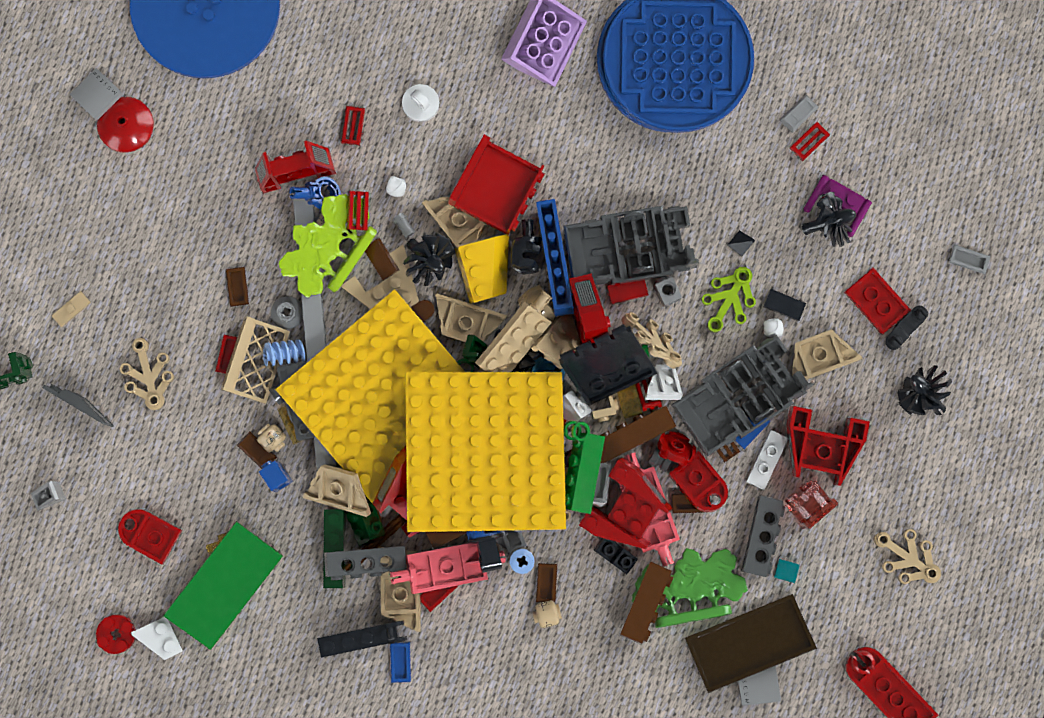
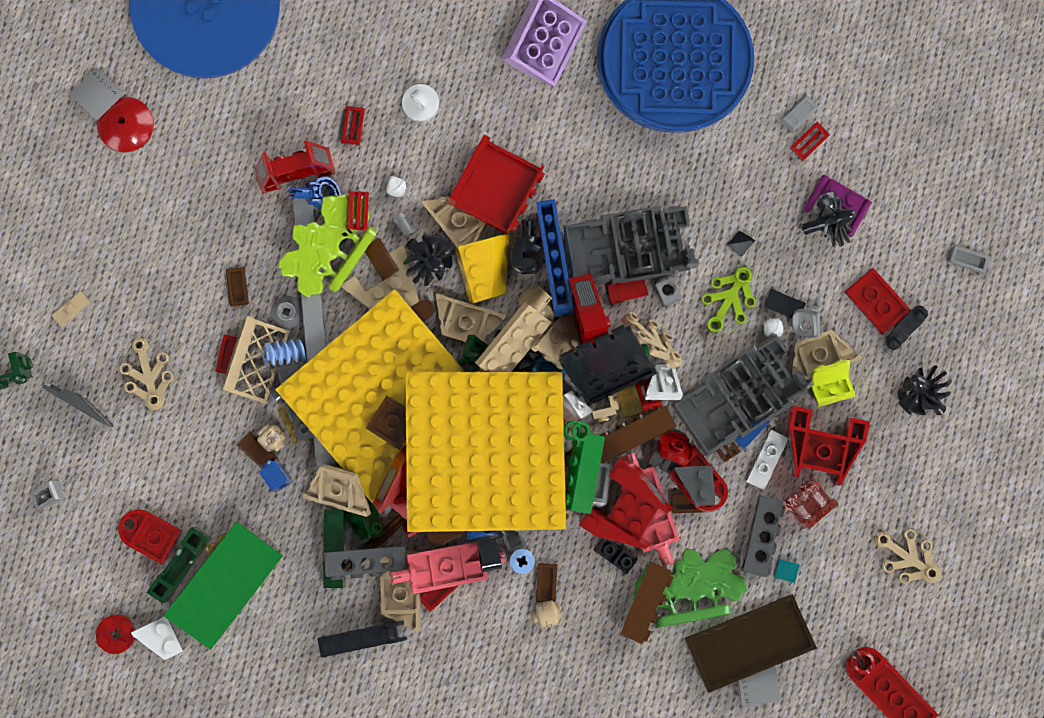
(180, 565): none -> dark green arch
(389, 422): none -> reddish brown plate
(400, 662): blue tile -> none
(698, 483): none -> dark grey wing
(813, 317): none -> light grey piece
(832, 383): none -> neon yellow bracket

